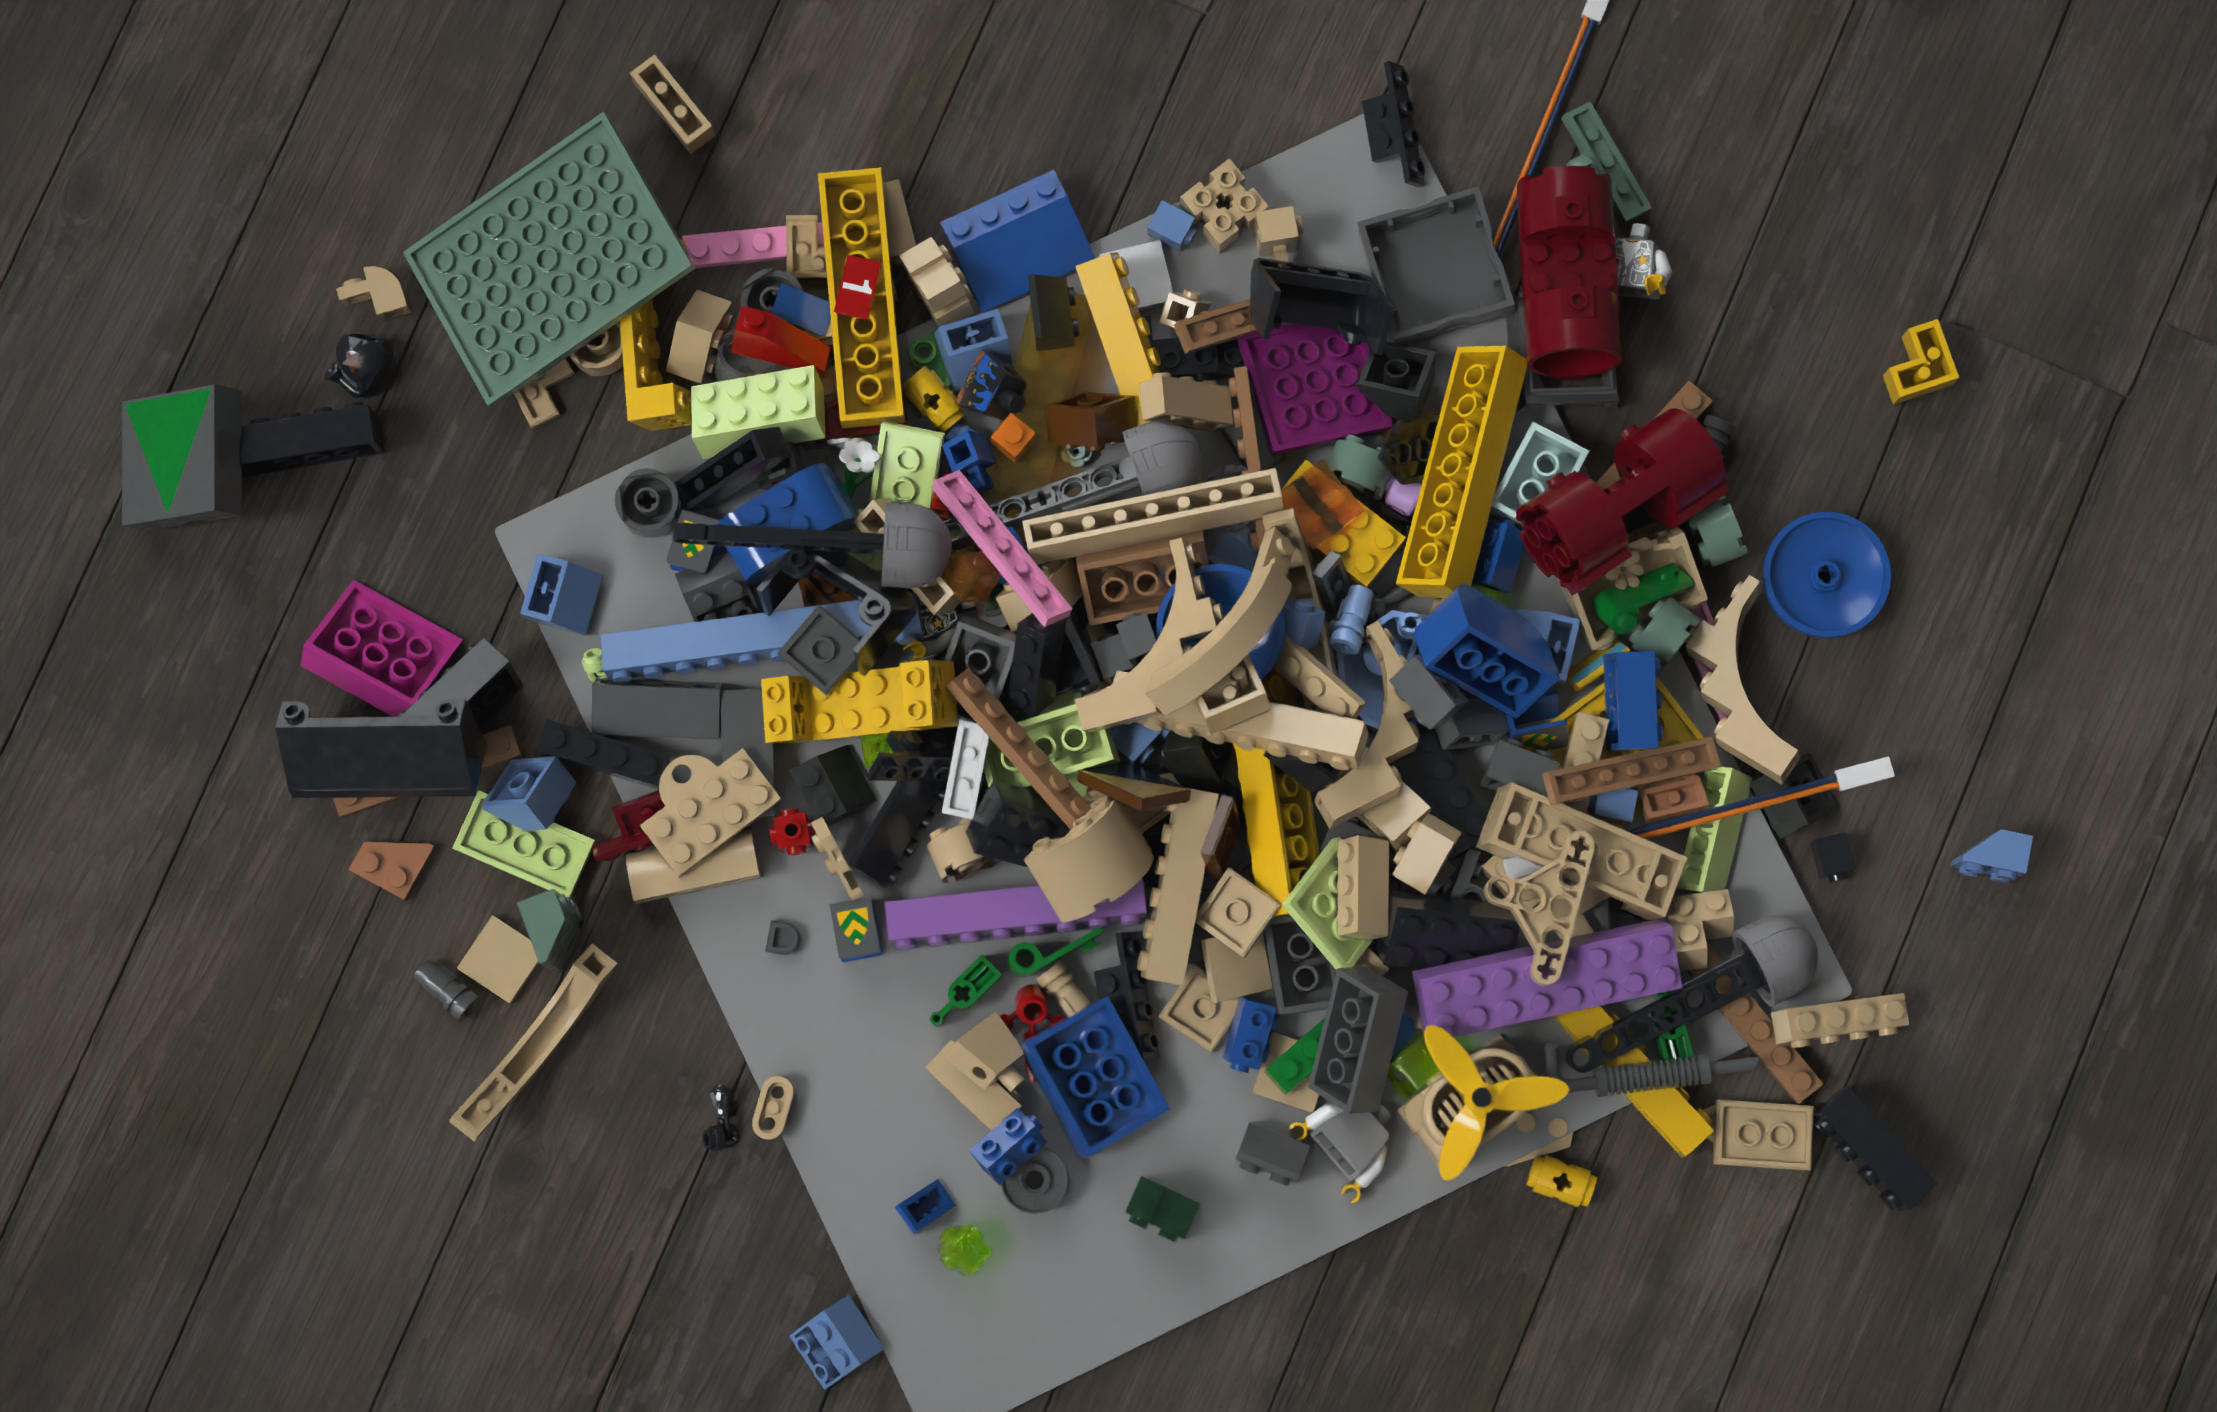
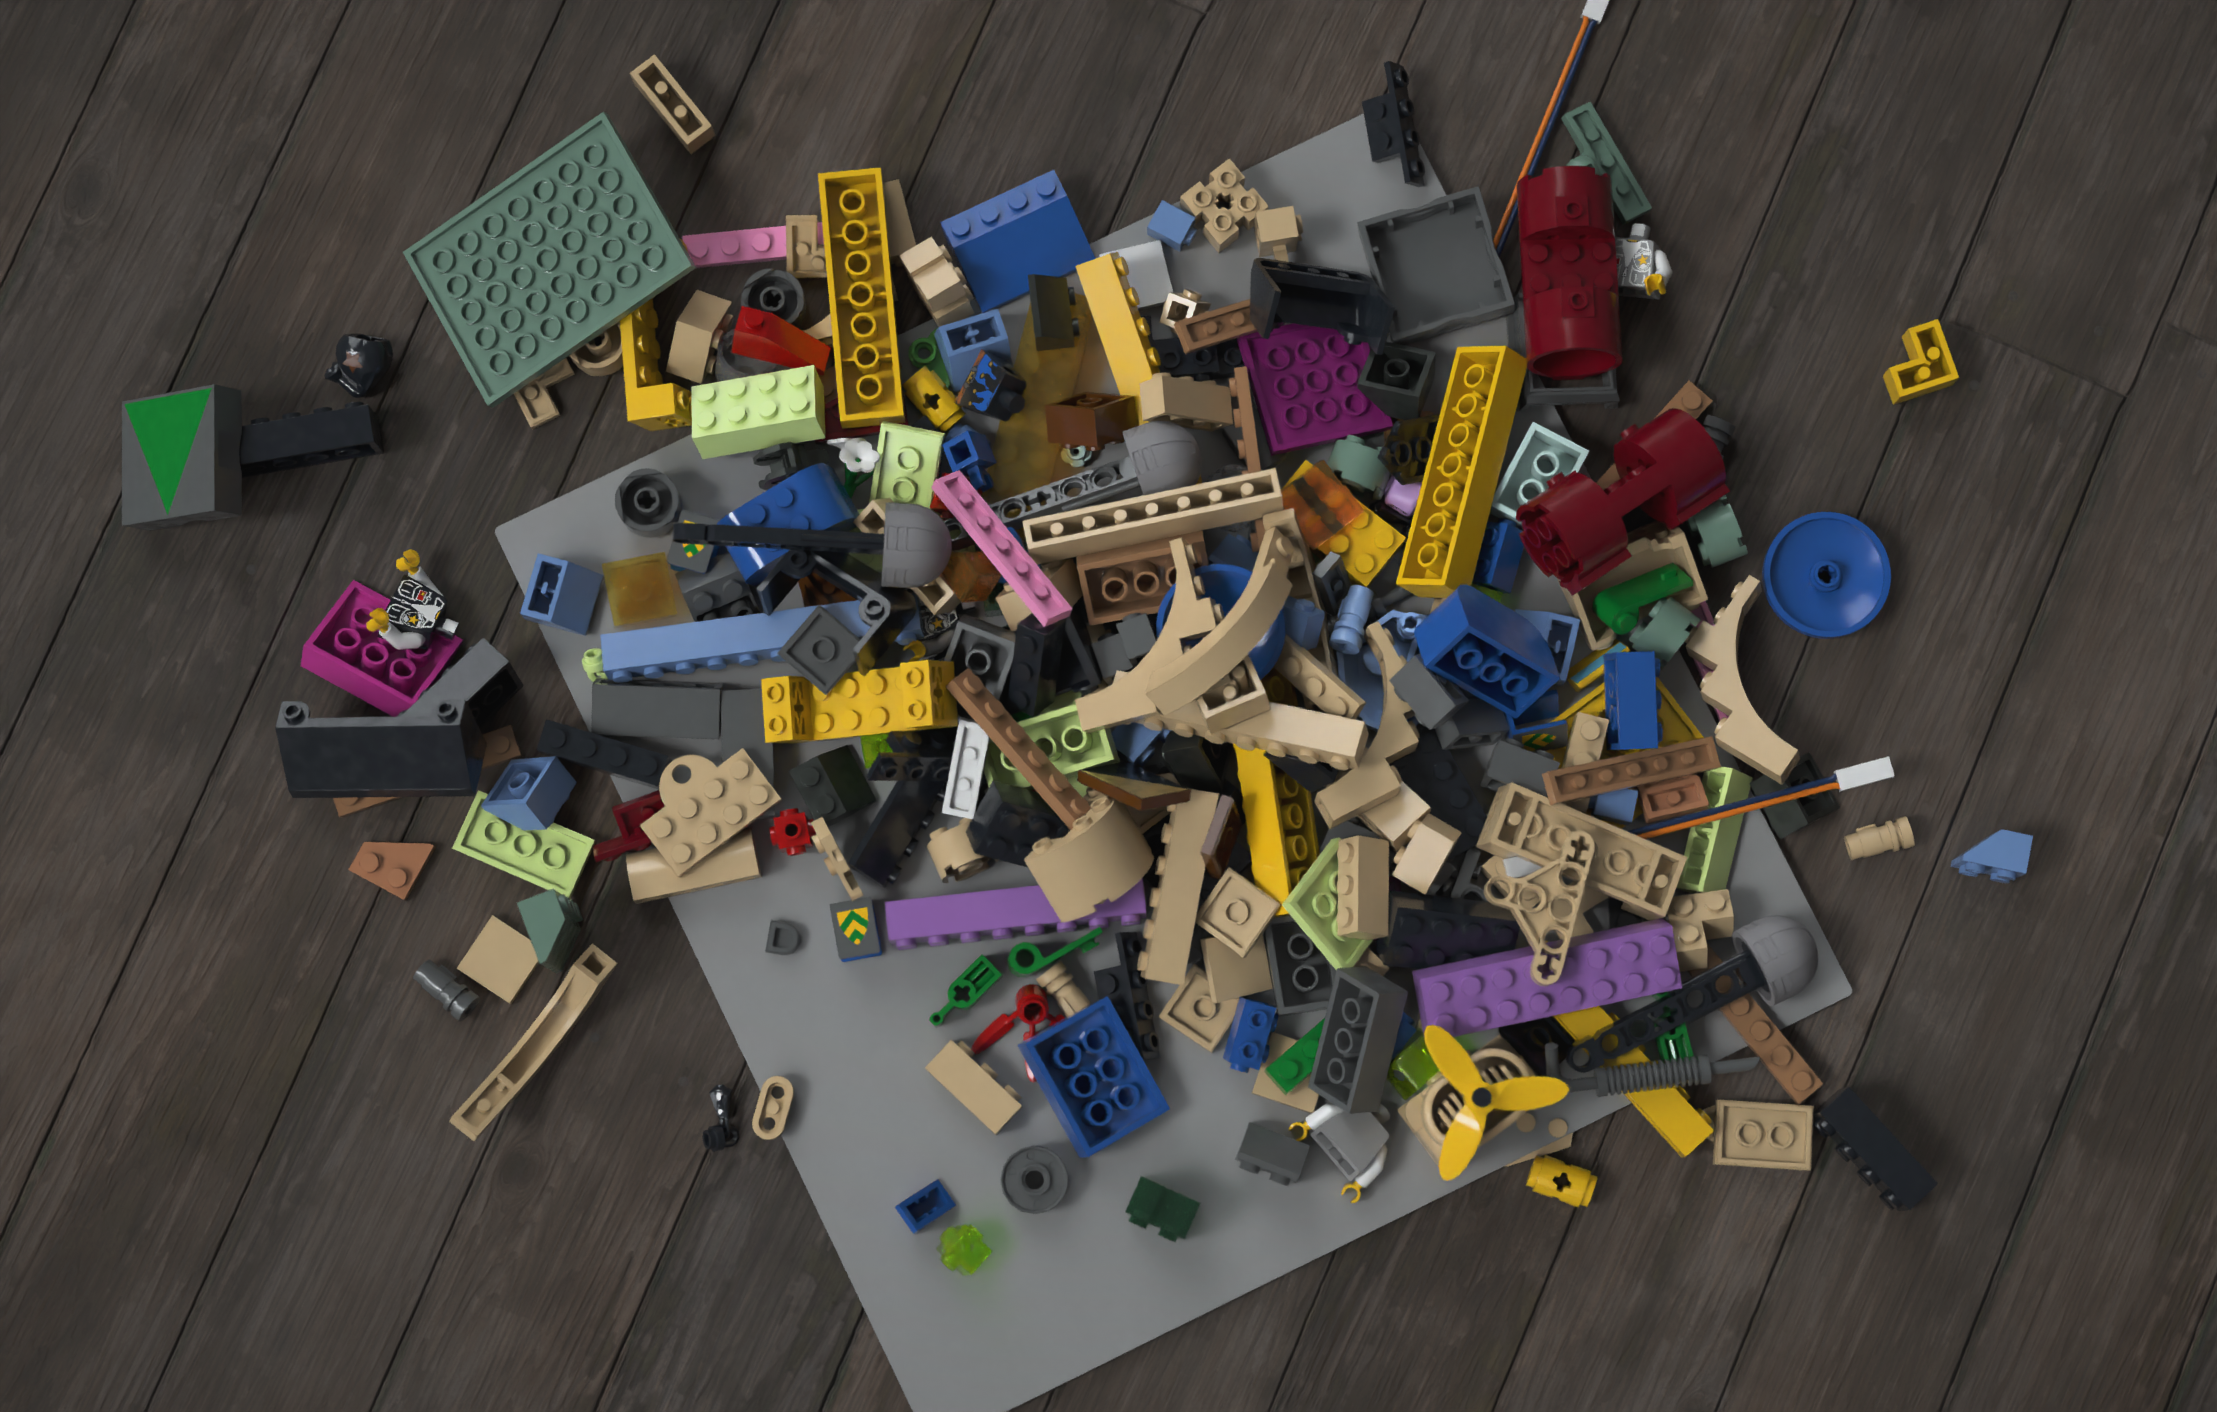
(380, 286): tan brick -> none
(414, 611): none -> torso
(639, 590): none -> clear yellow brick
(732, 468): black brick -> none
(802, 309): blue sticker -> none
(836, 1342): medium blue slope -> none
(857, 287): red sticker -> none
(988, 1054): tan torso -> none
(1009, 1145): blue brick -> none
(1013, 438): orange brick -> none
(1531, 1037): none -> black tile
(1626, 571): tan plant -> none
(1833, 857): black brick -> none
(1840, 1018): tan brick -> none
(1875, 840): none -> tan axle

